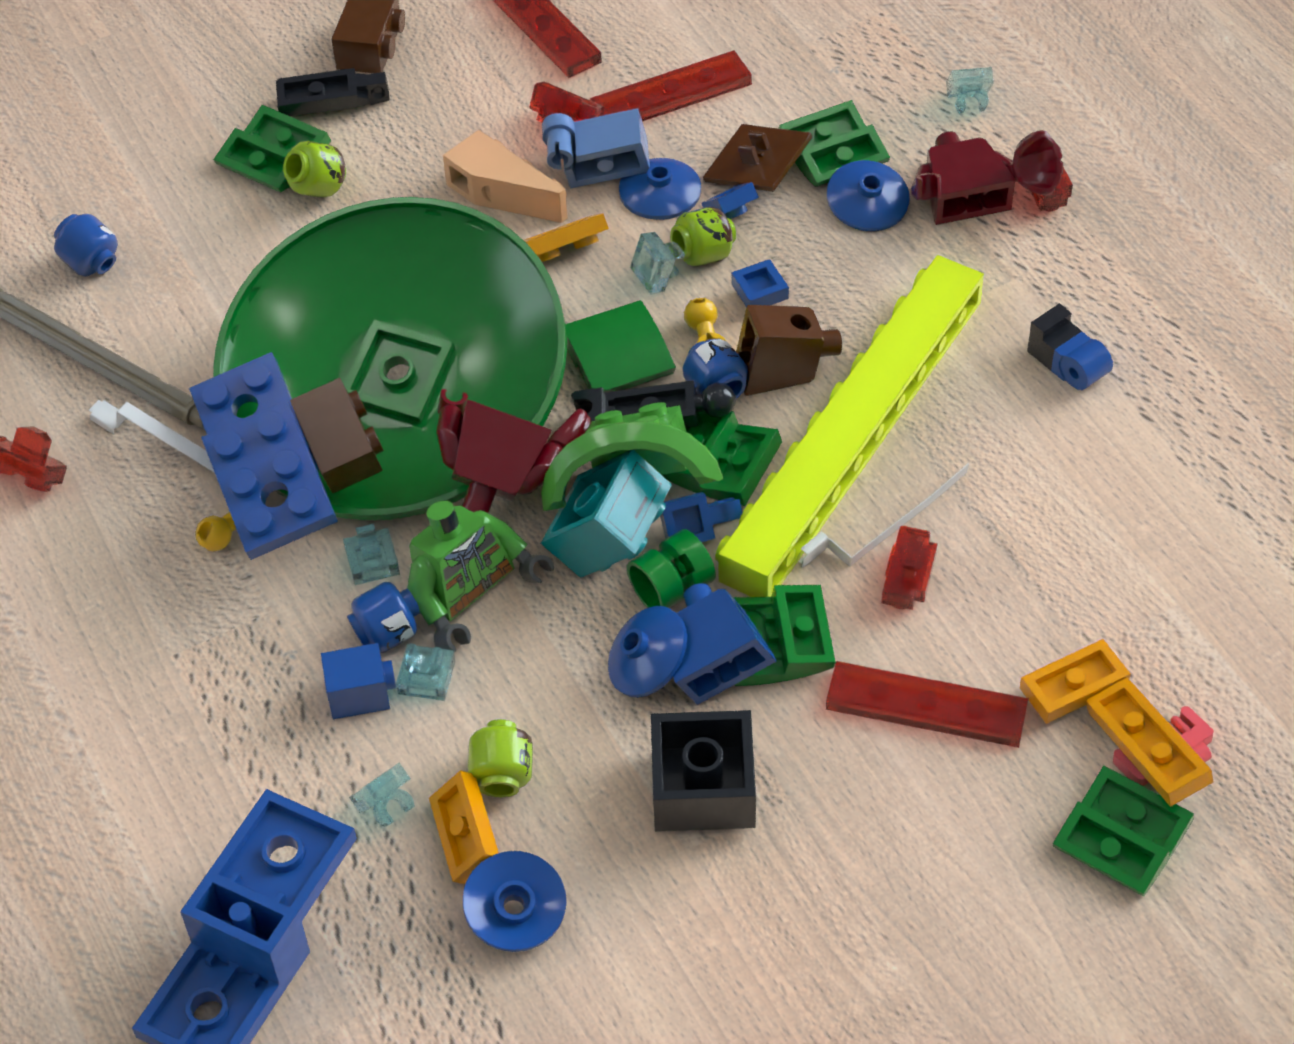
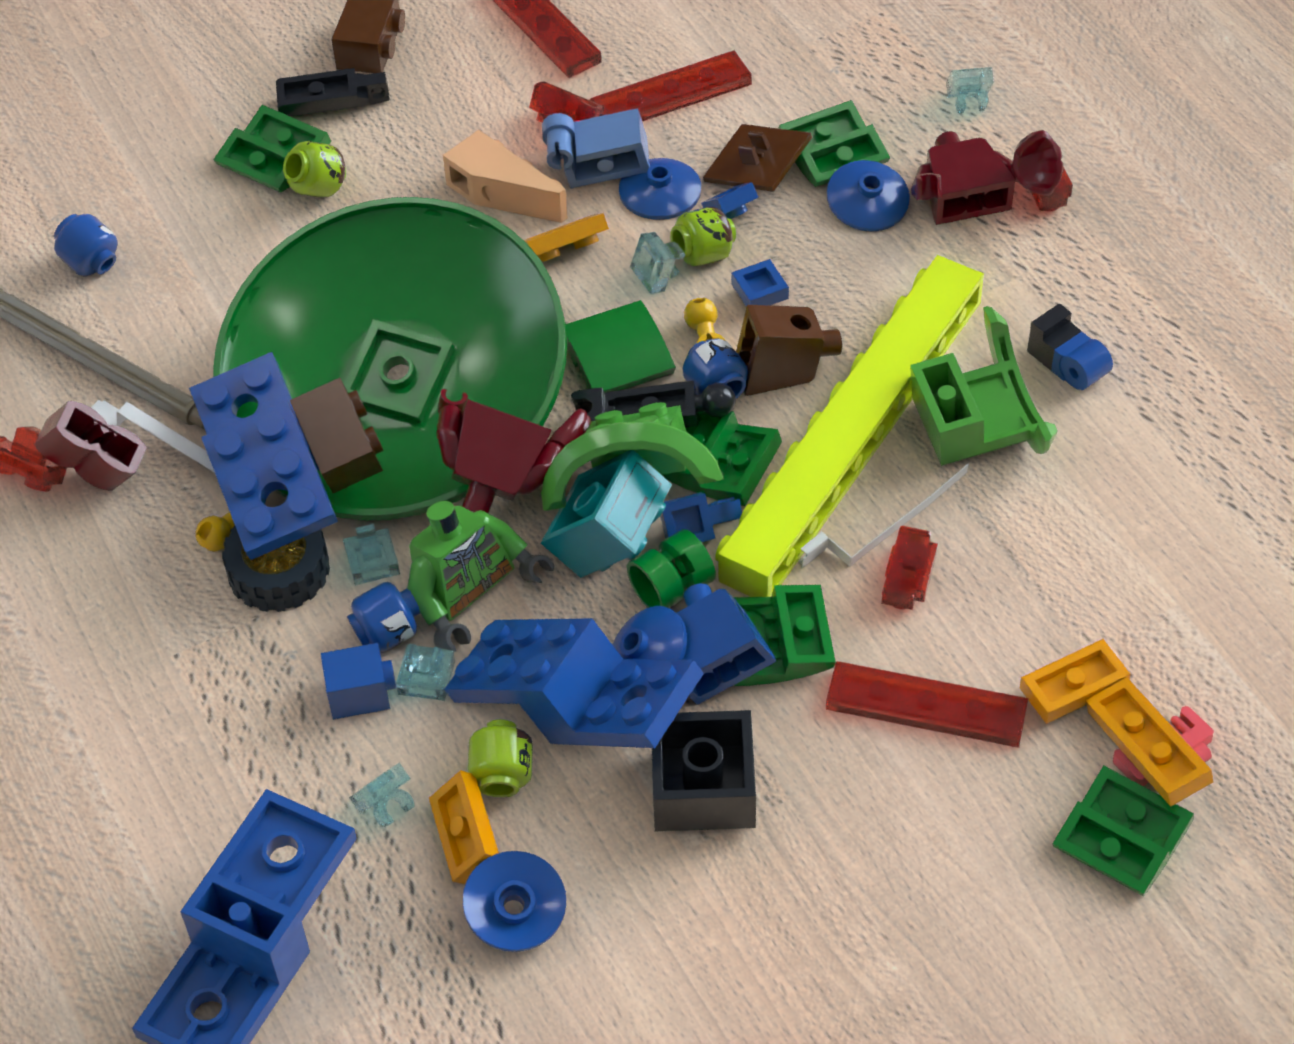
(84, 441): none -> dark red brick
(290, 580): none -> black wheel
(574, 682): none -> blue bracket
(980, 407): none -> bright green piece

